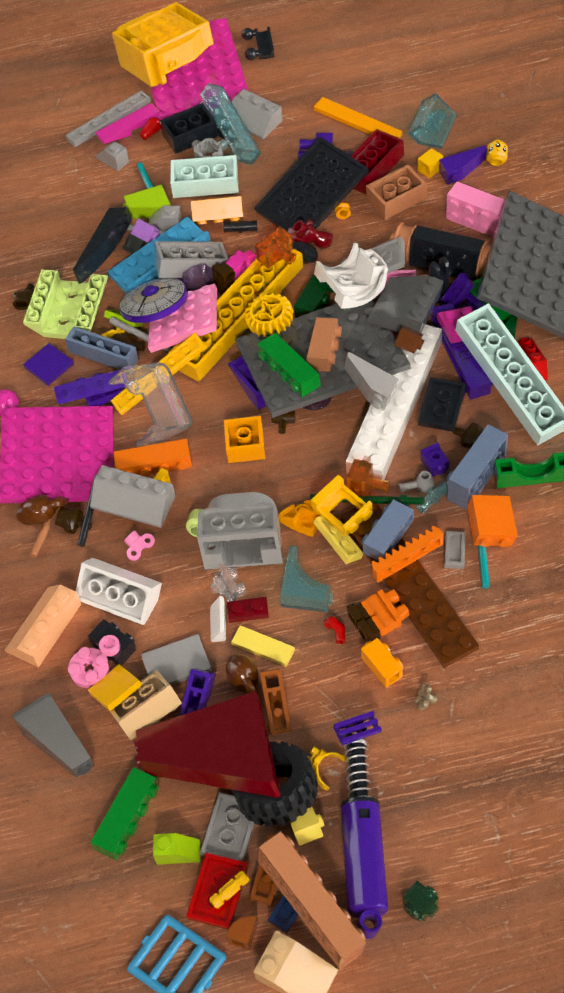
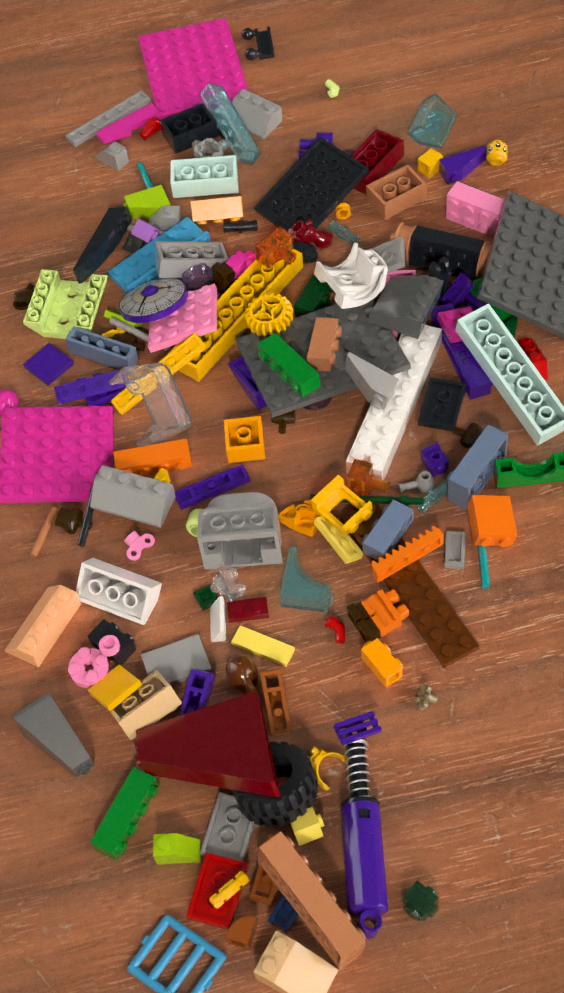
(39, 509): reddish brown hair -> none
(161, 42): yellow piece -> none
(205, 597): none -> dark green tile
(212, 486): none -> dark purple plate
(334, 88): none -> yellowish green arm
(336, 227): none -> clear light blue pin
(353, 118): light orange tile -> none
(409, 340): reddish brown brick -> none

